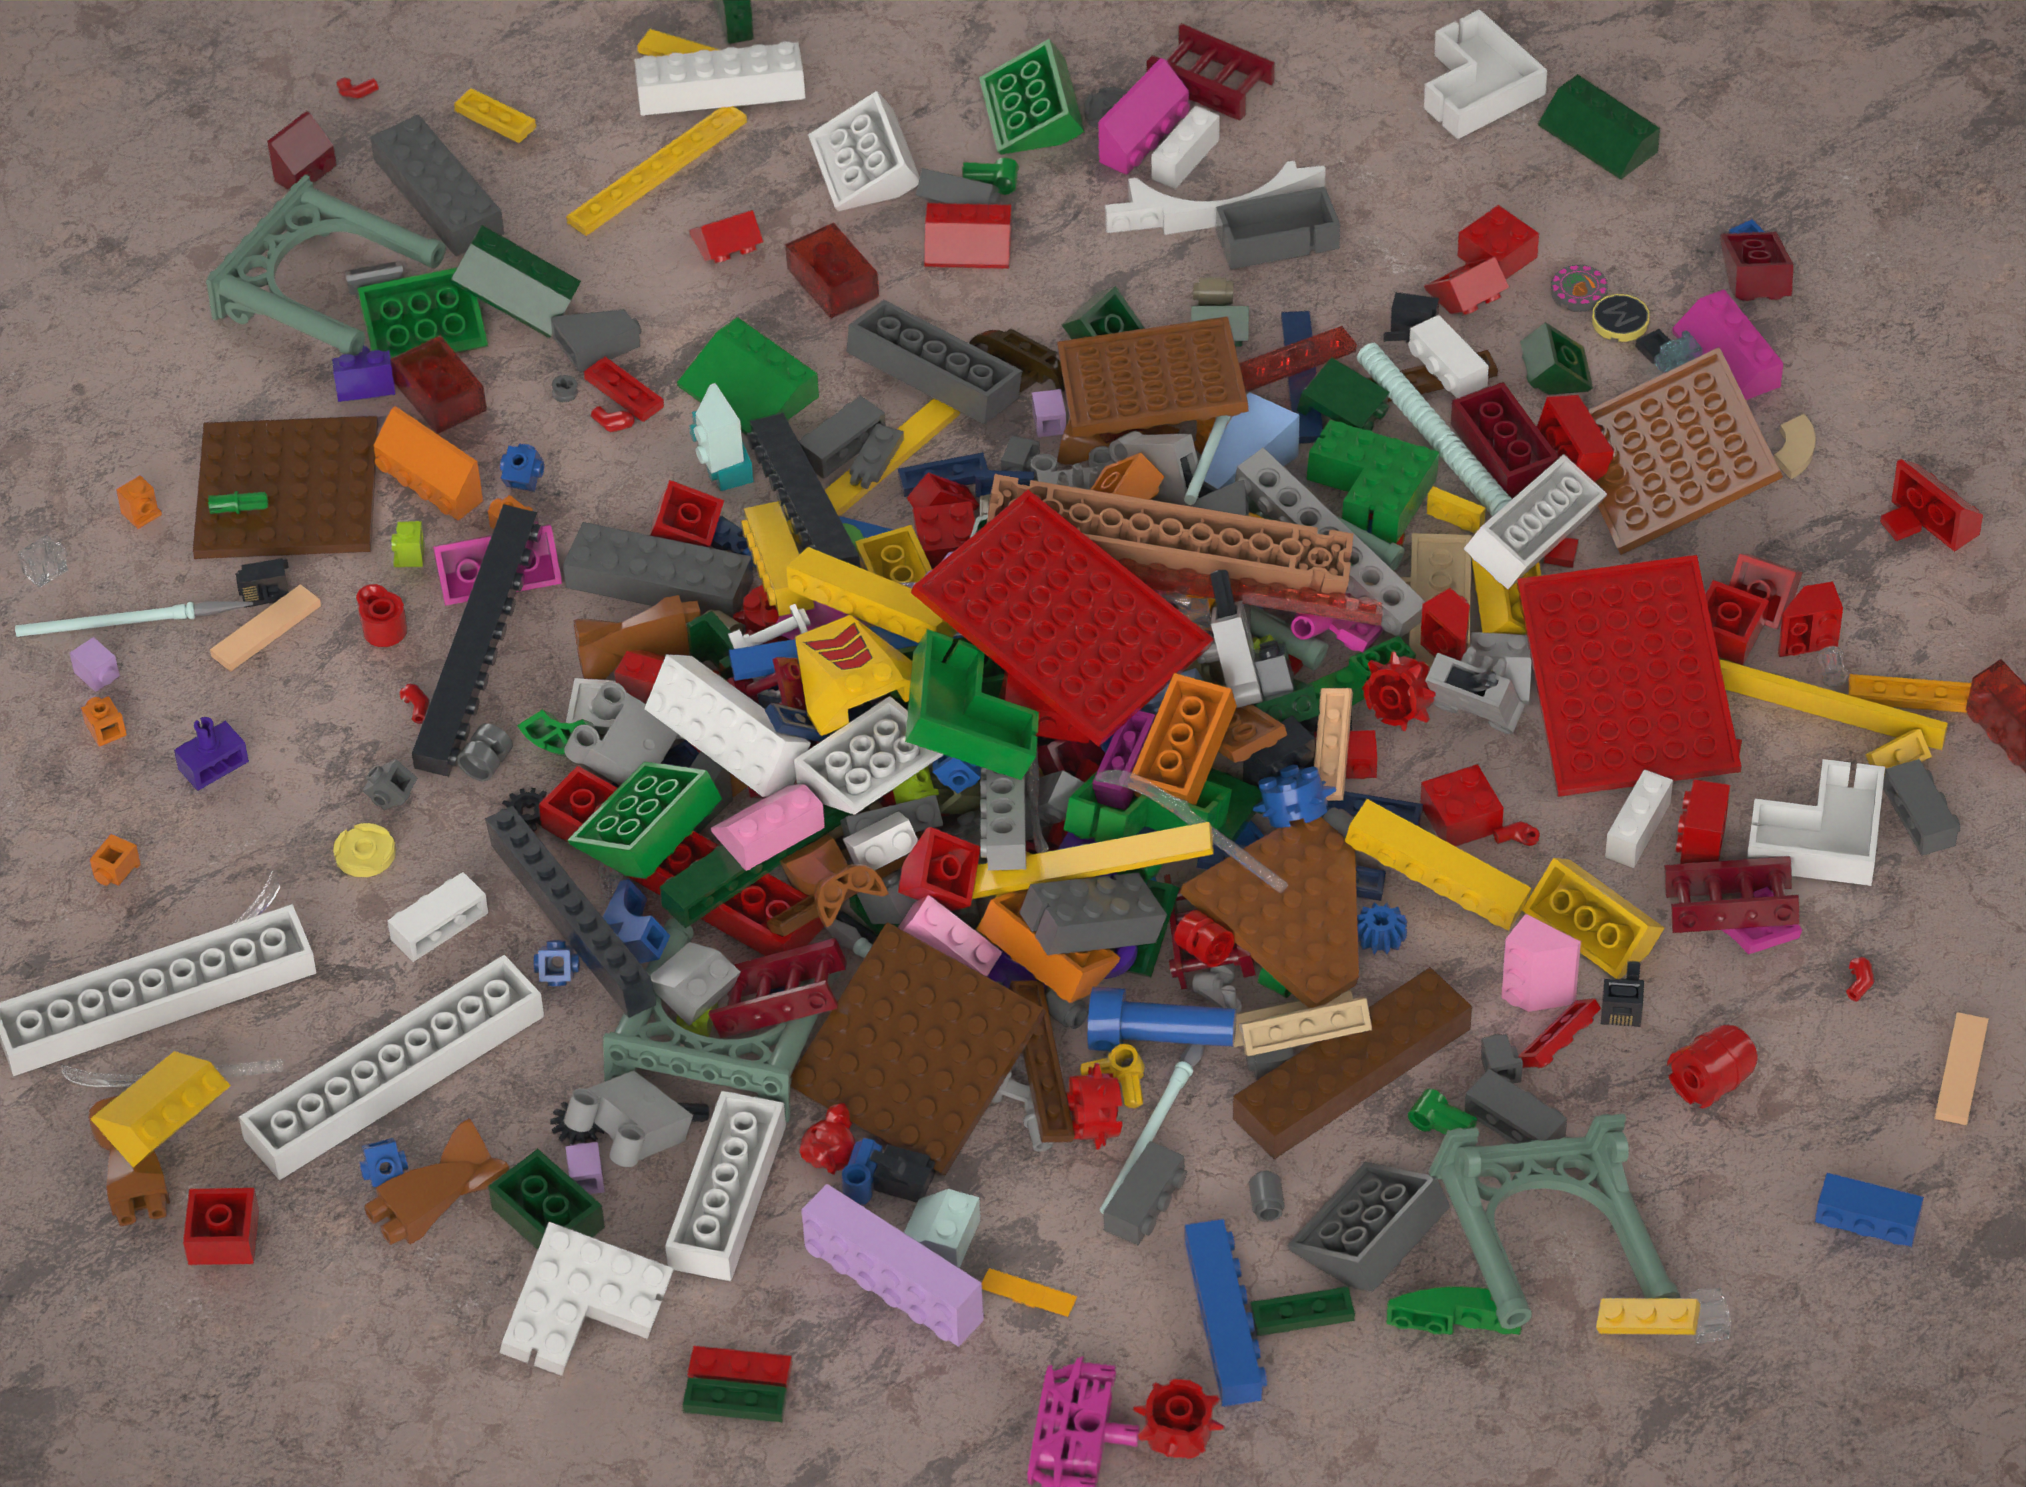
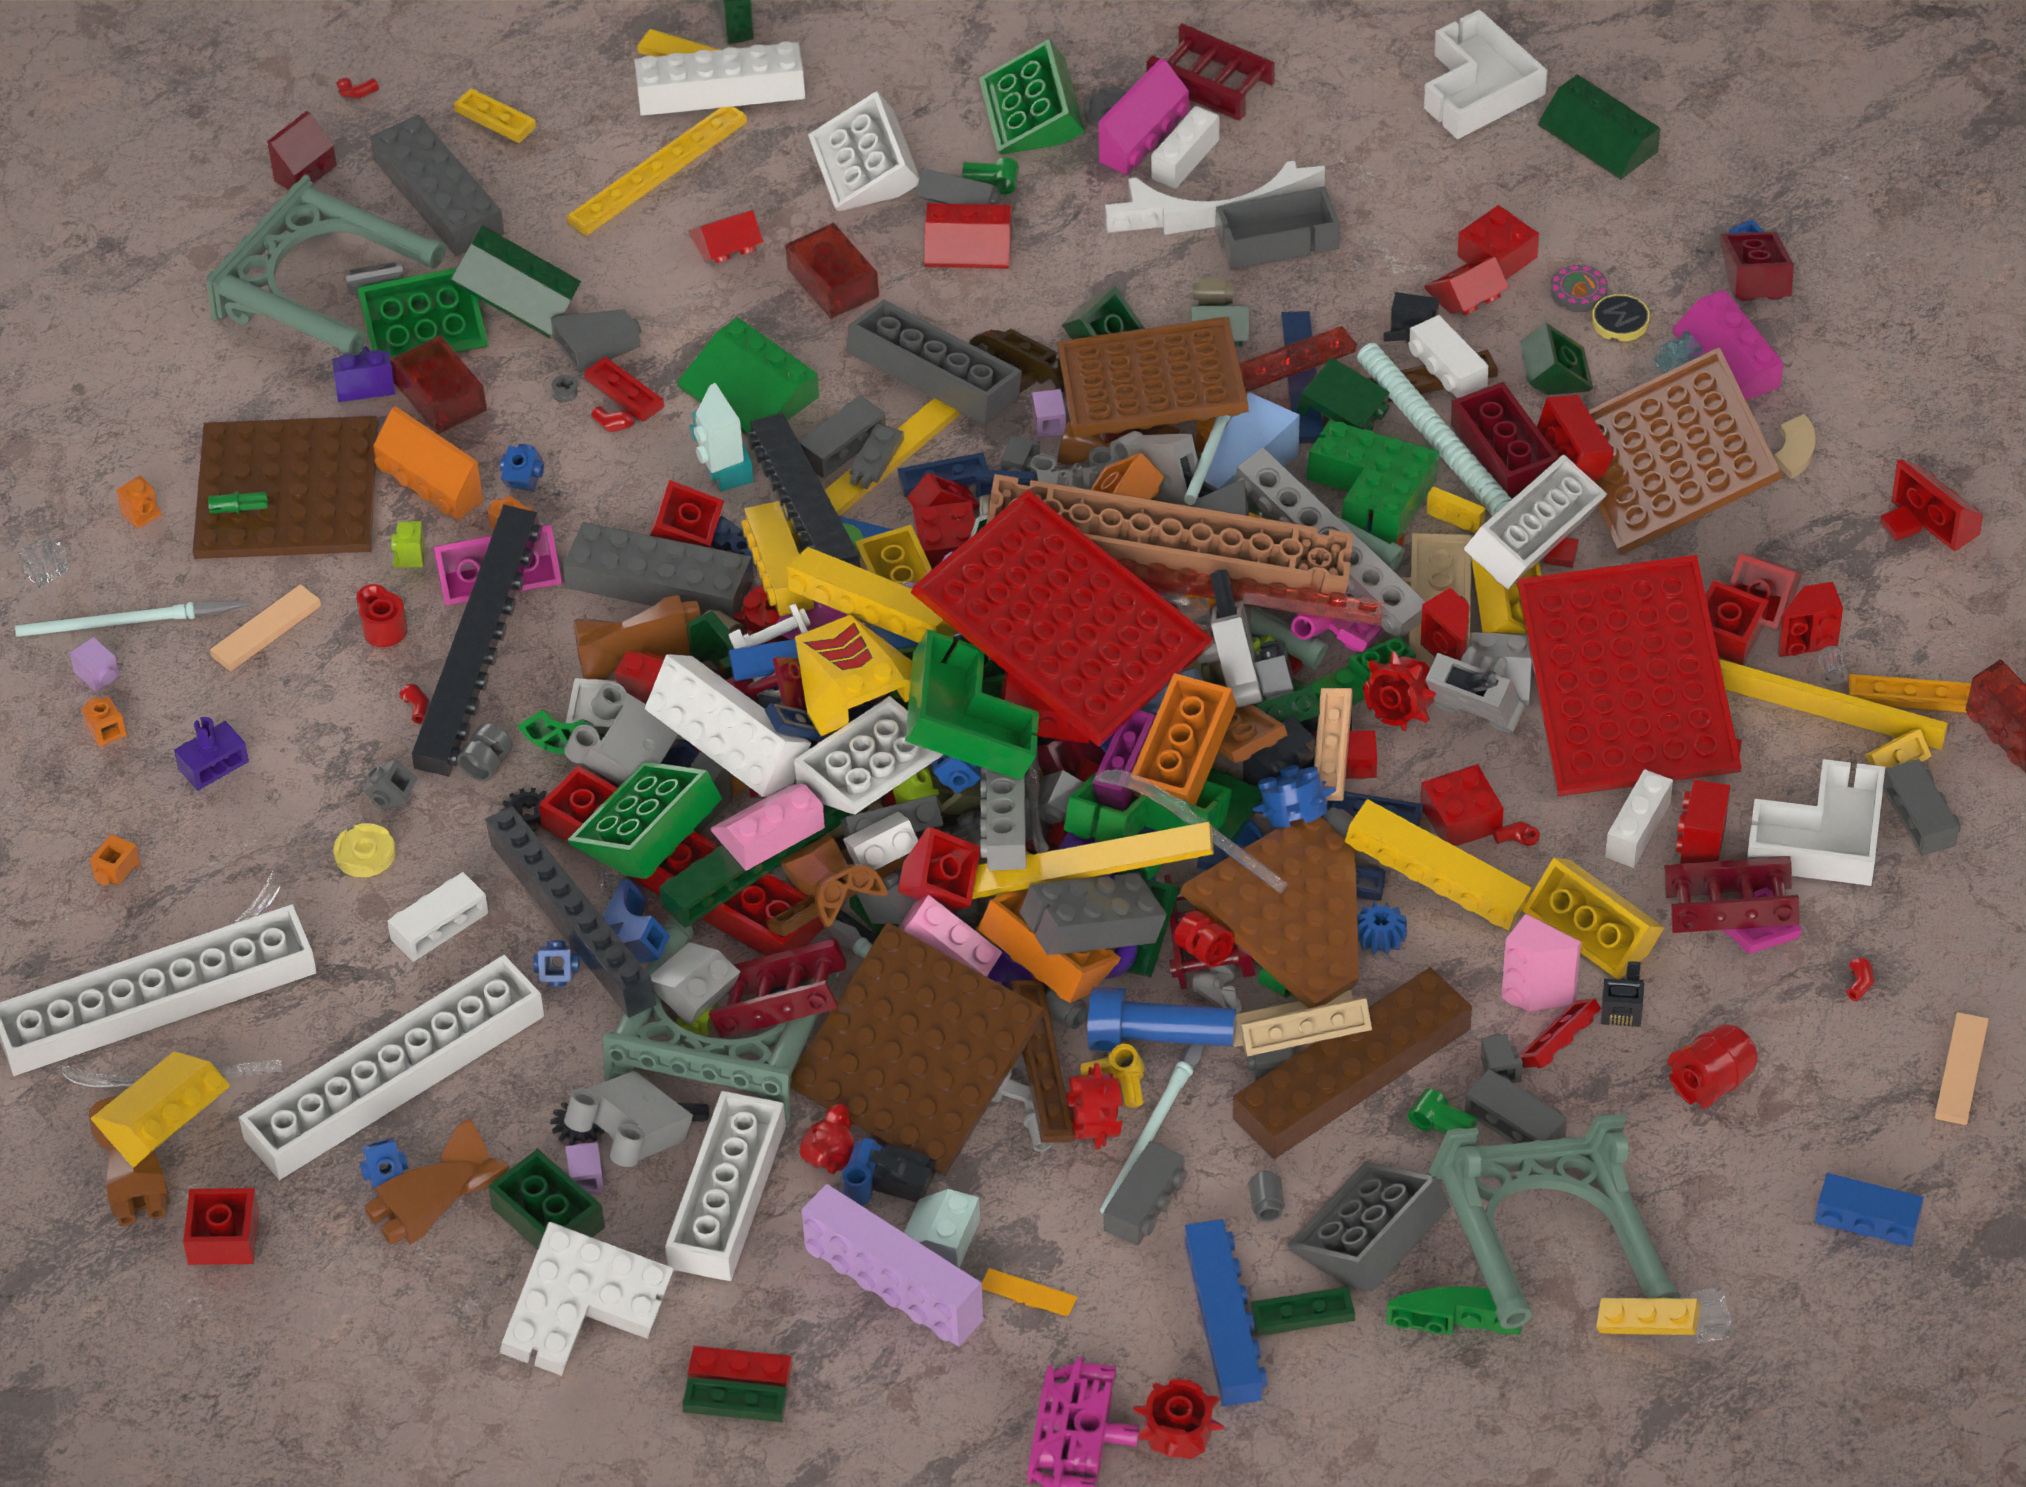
(262, 581): black piece -> none
(1650, 344): black tile -> none

